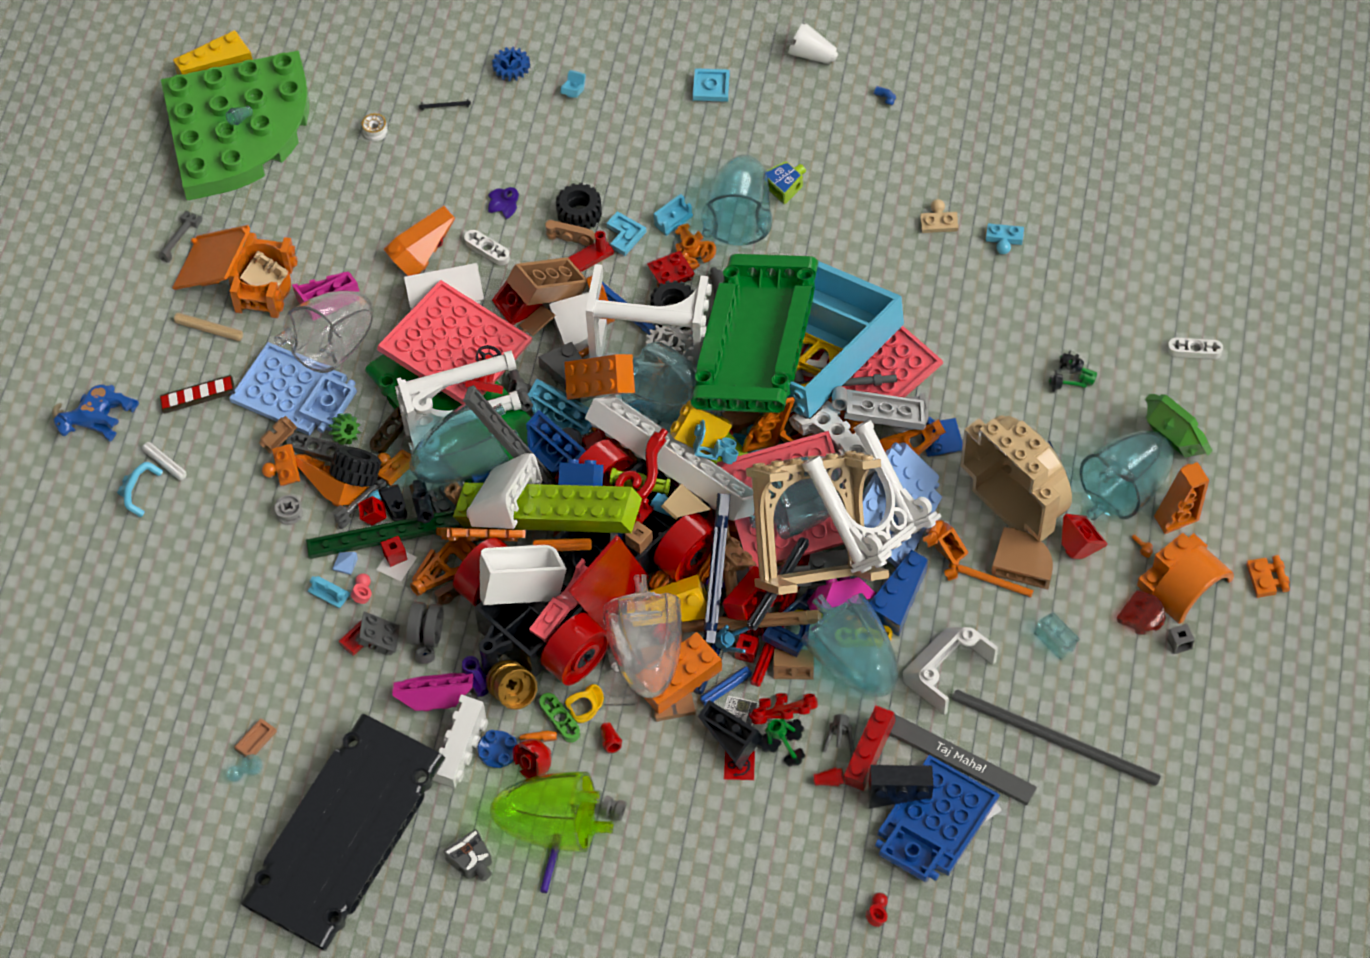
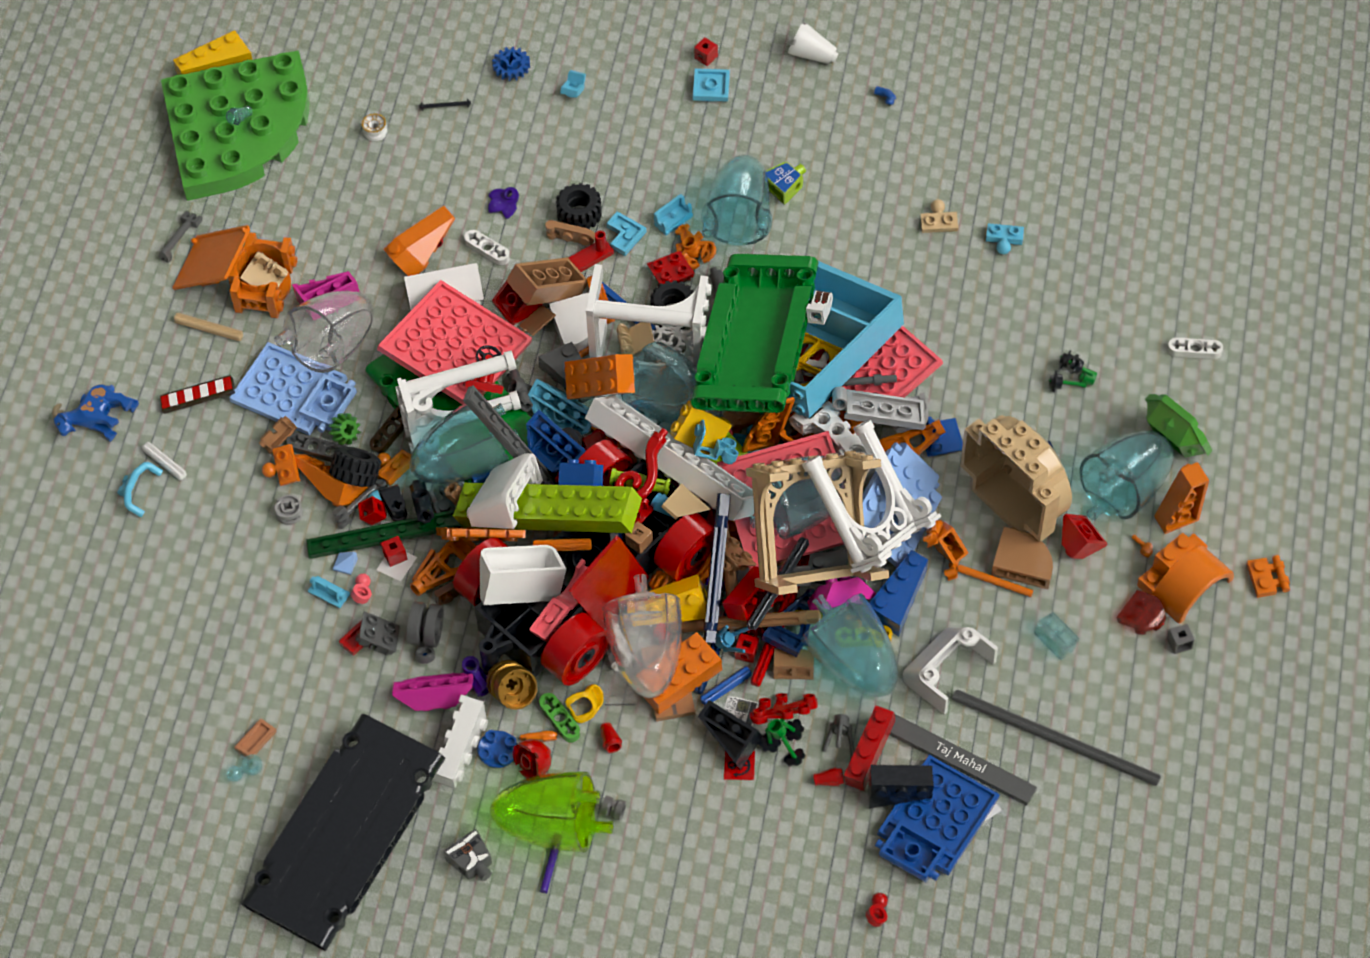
(634, 339): none -> tan hinge
(707, 49): none -> red piece
(820, 305): none -> white leg

